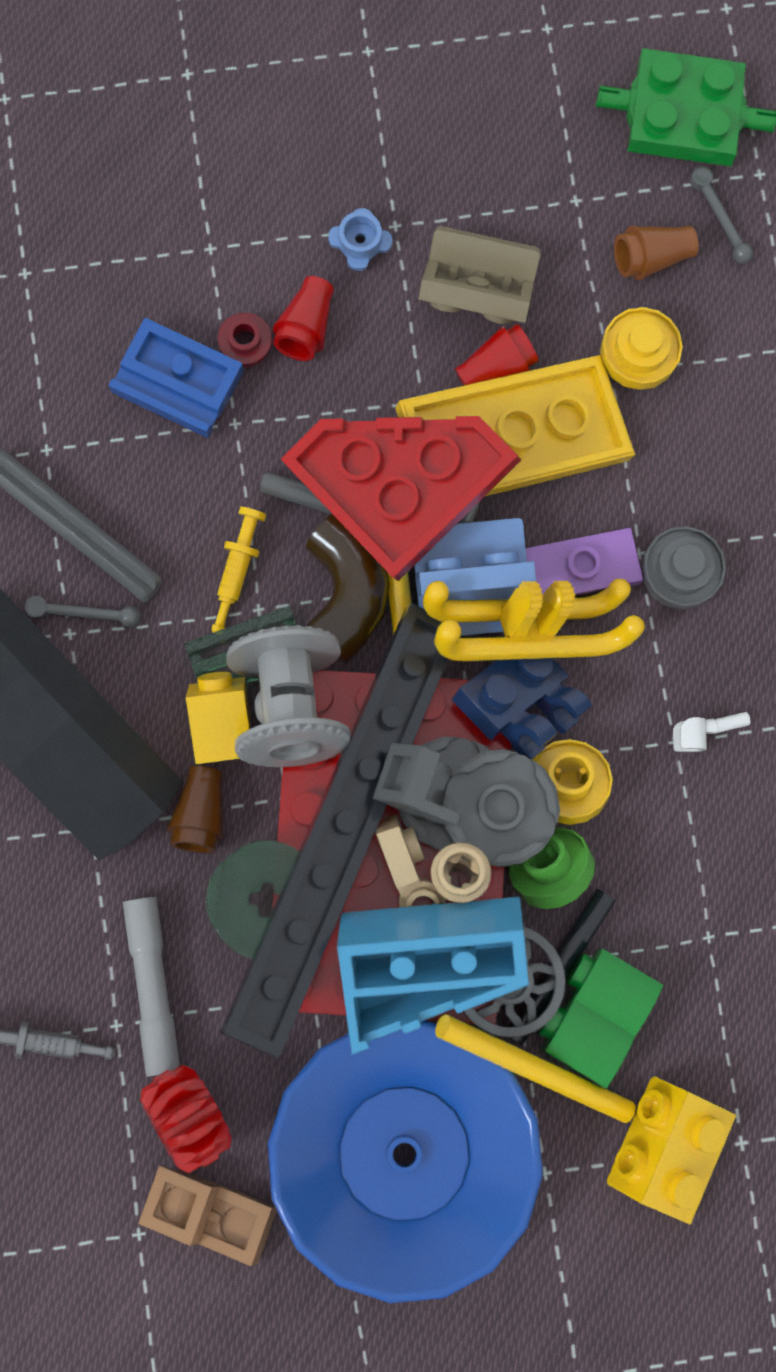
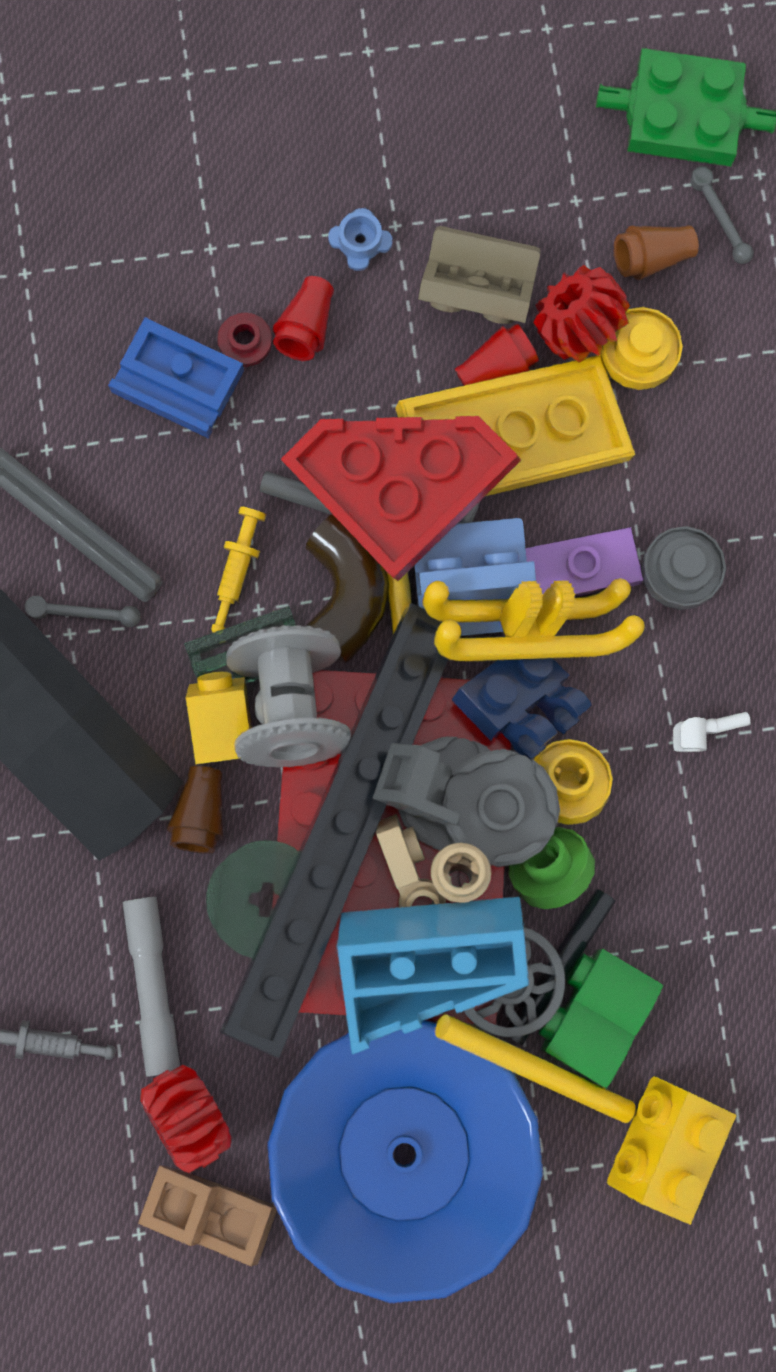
(582, 313): none -> red gear

